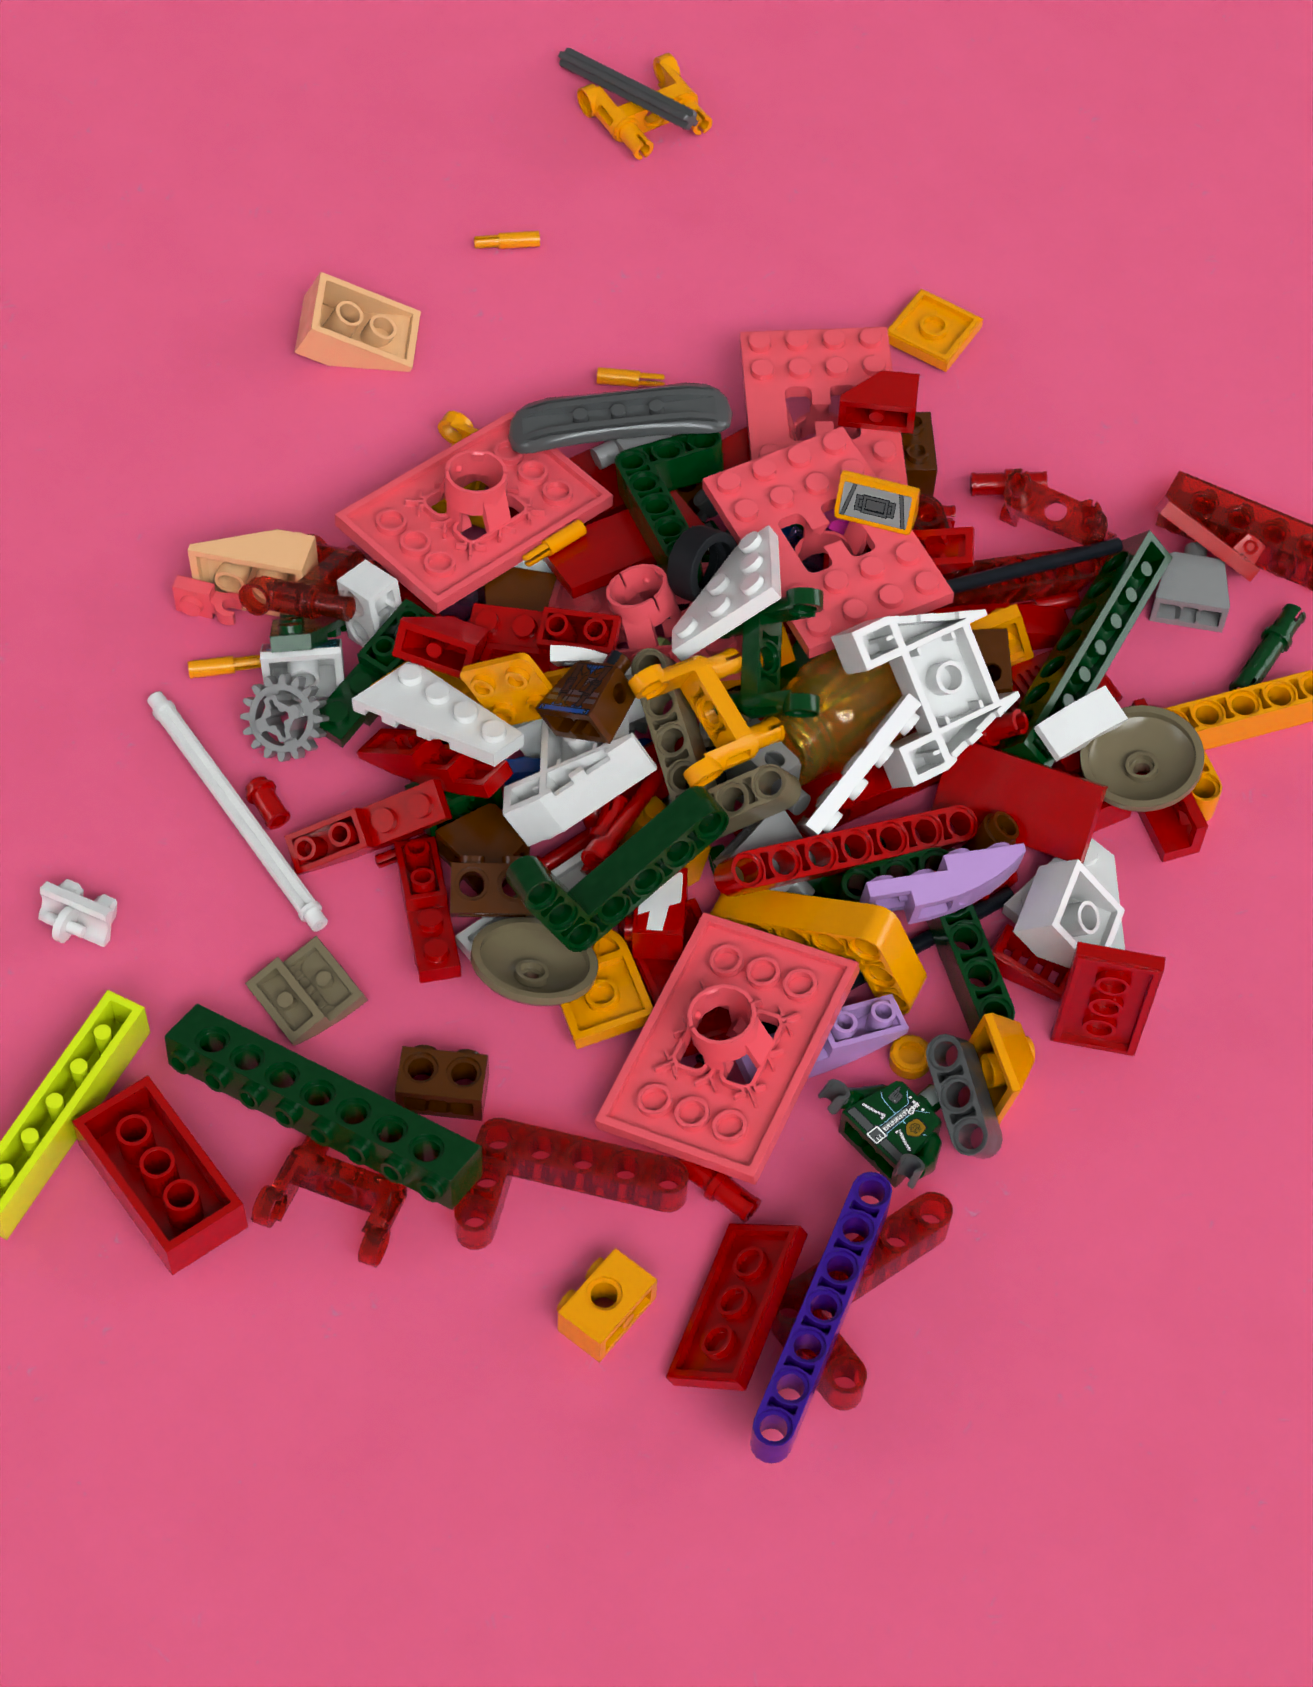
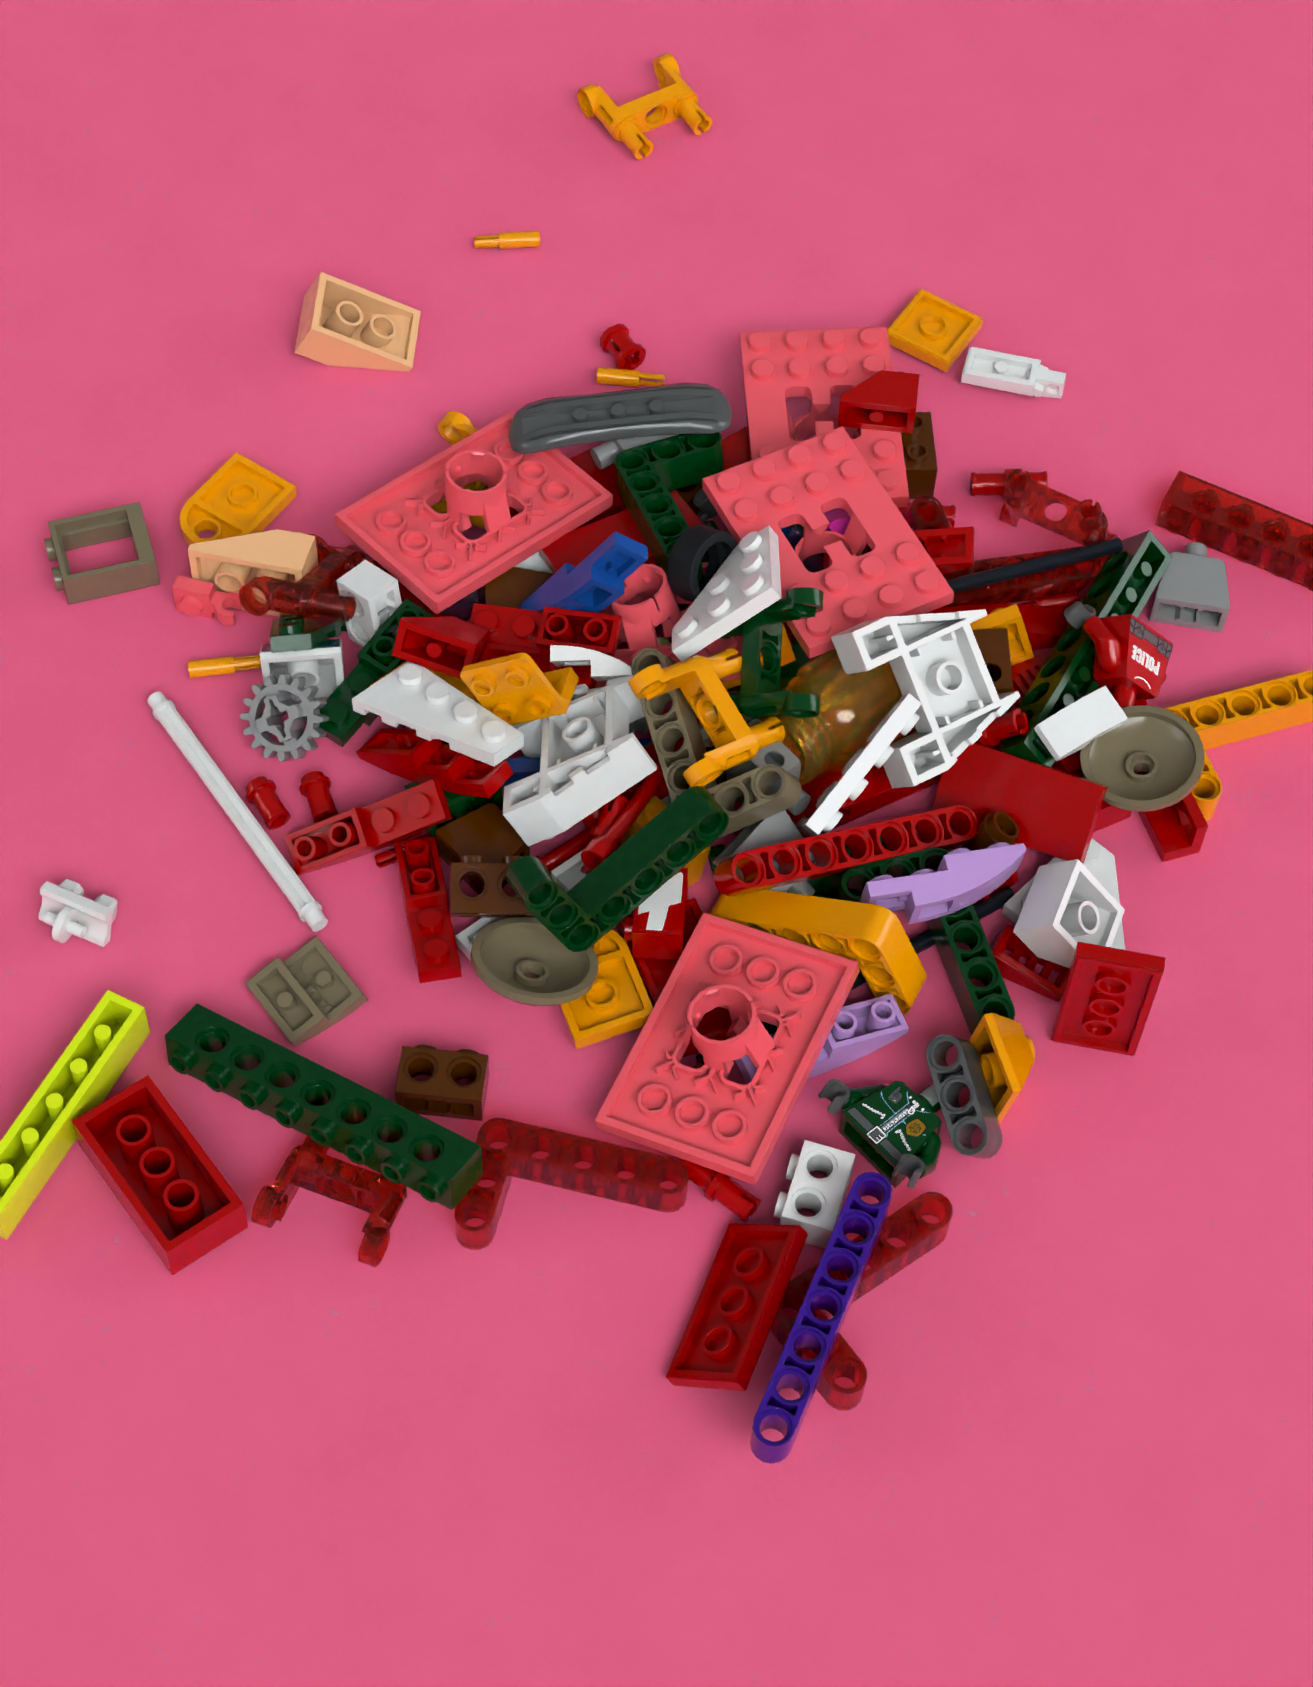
(96, 529): none -> dark tan window
(235, 501): none -> light orange plate
(316, 789): none -> red pin
(555, 542): light orange pin -> none
(589, 700): reddish brown torso -> none
(594, 581): none -> blue slope
(600, 1328): light orange brick -> none
(622, 347): none -> red bush
(628, 88): dark grey axle -> none
(821, 1195): none -> white brick
(876, 502): slope -> none
(908, 1057): light orange tile -> none
(1011, 374): none -> white hinge
(1128, 653): none -> red torso
(1239, 555): red hinge -> none
(1274, 641): dark green pin -> none

